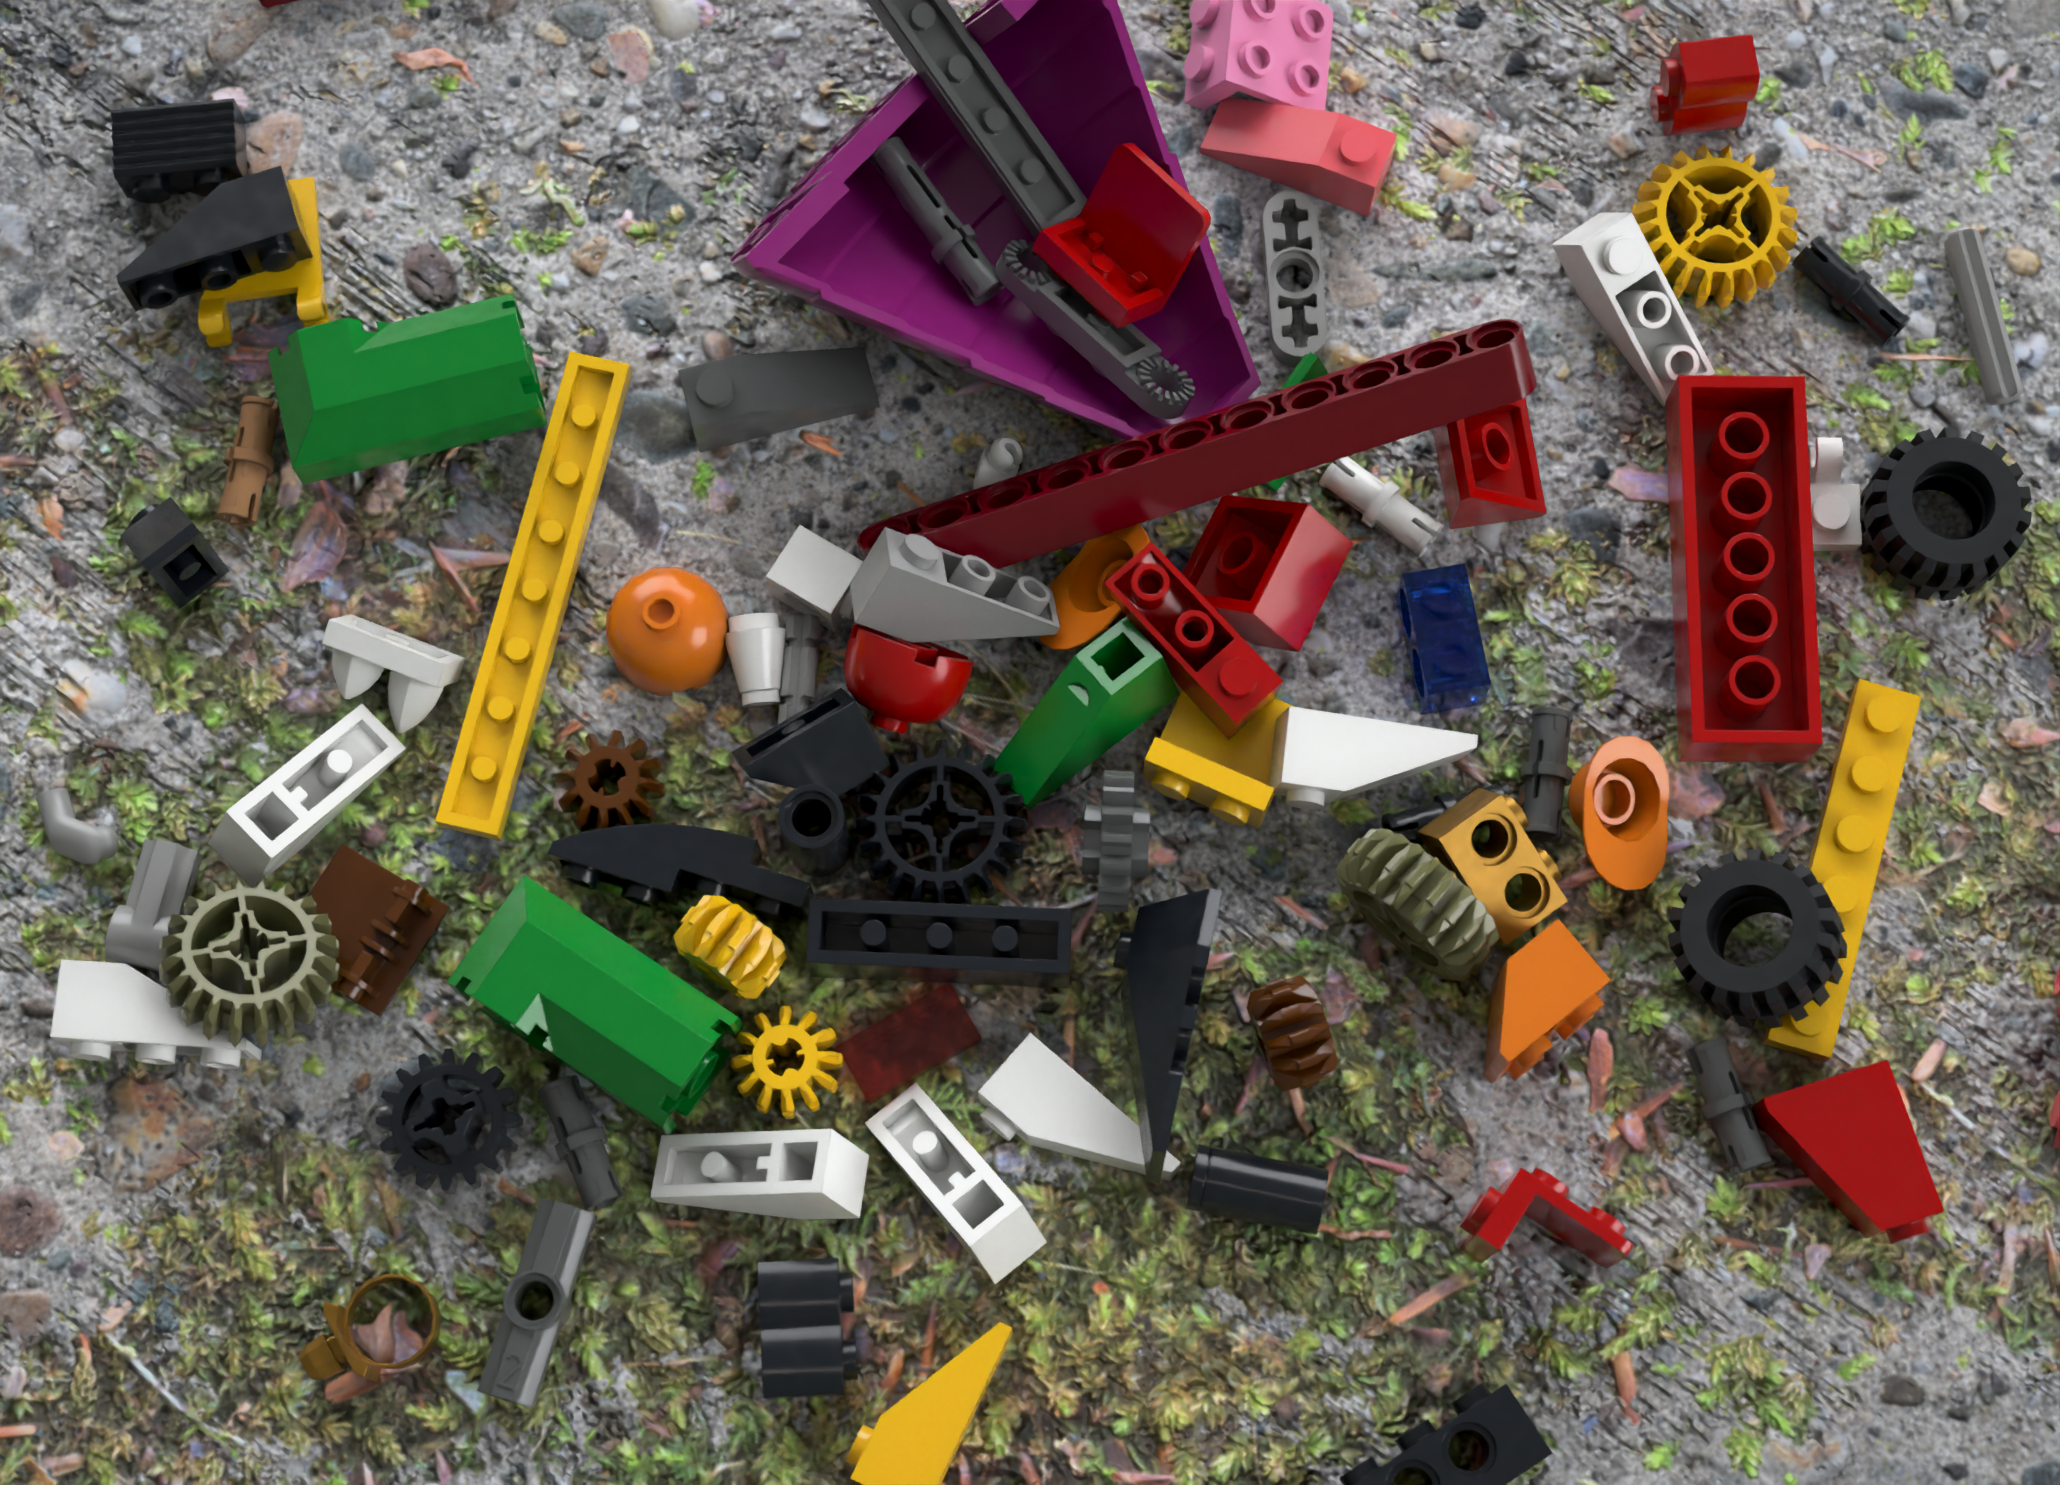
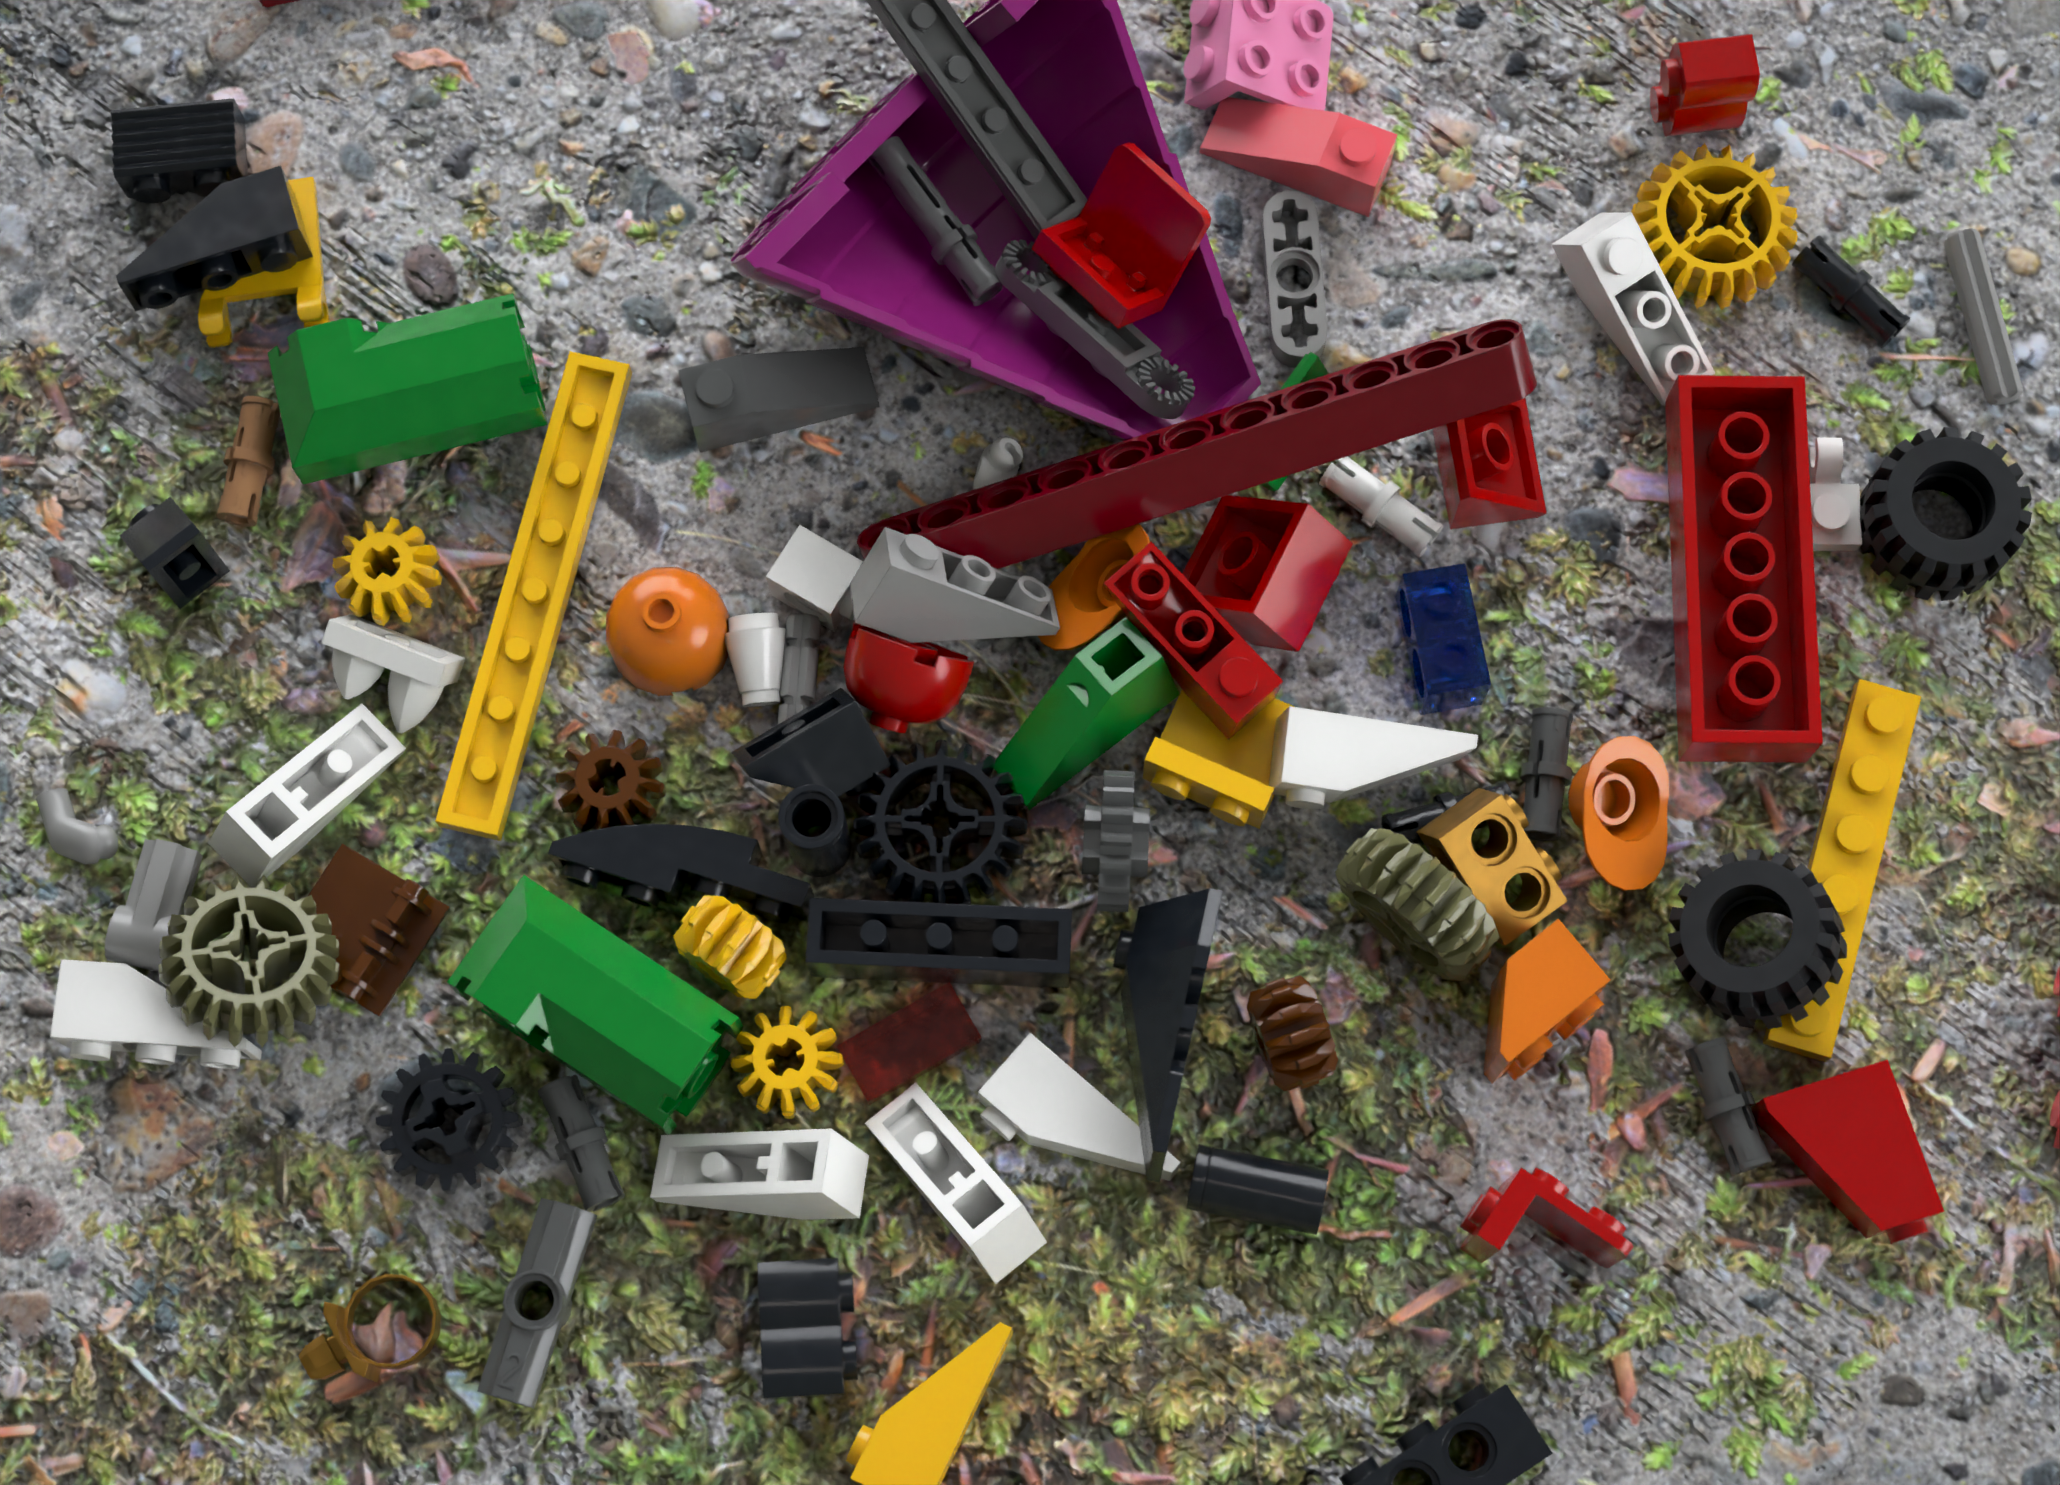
(390, 550): none -> yellow gear

